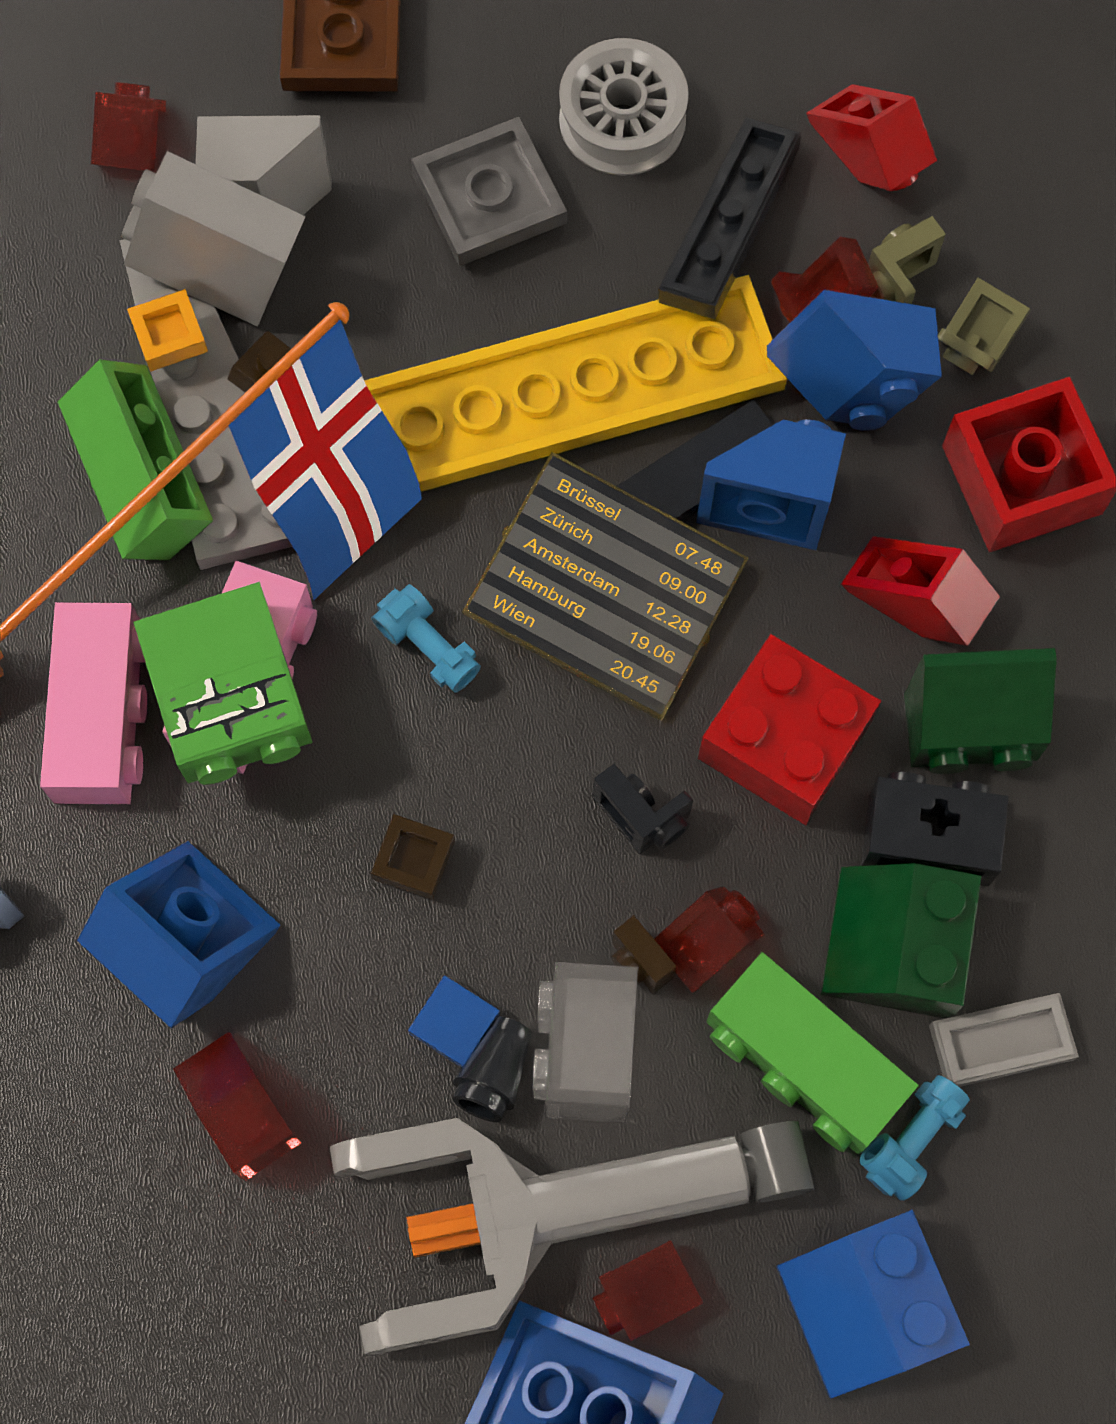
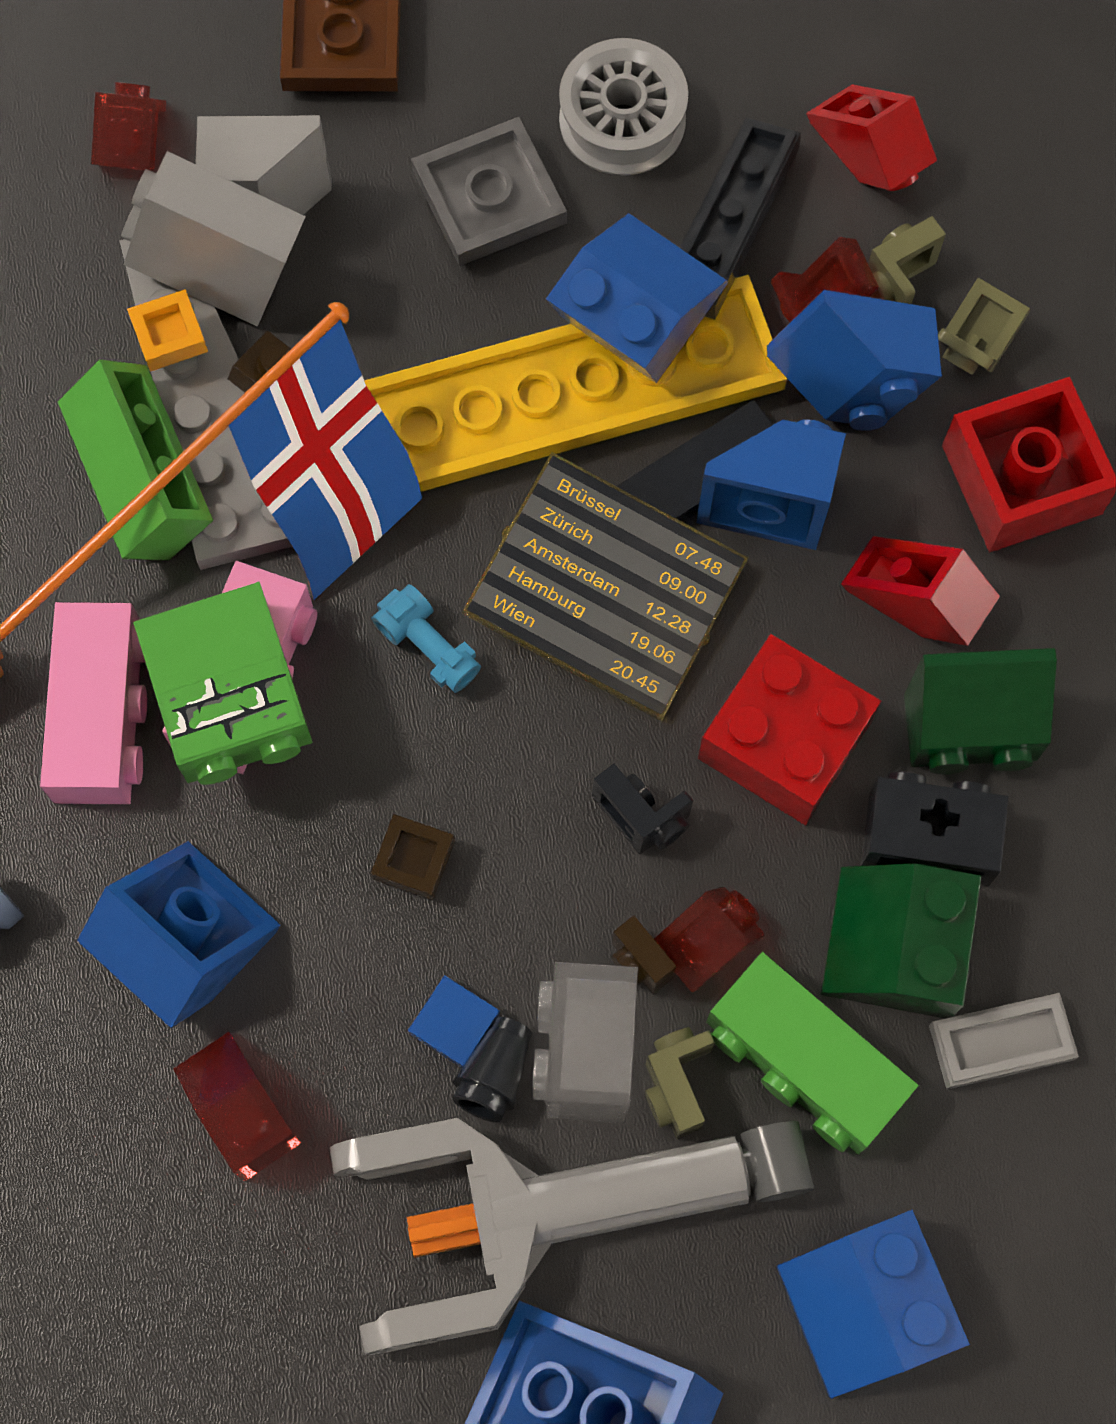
(636, 295): none -> blue slope
(646, 1293): clear red bracket -> none
(672, 1096): none -> olive bracket
(893, 1163): dark azure bar -> none

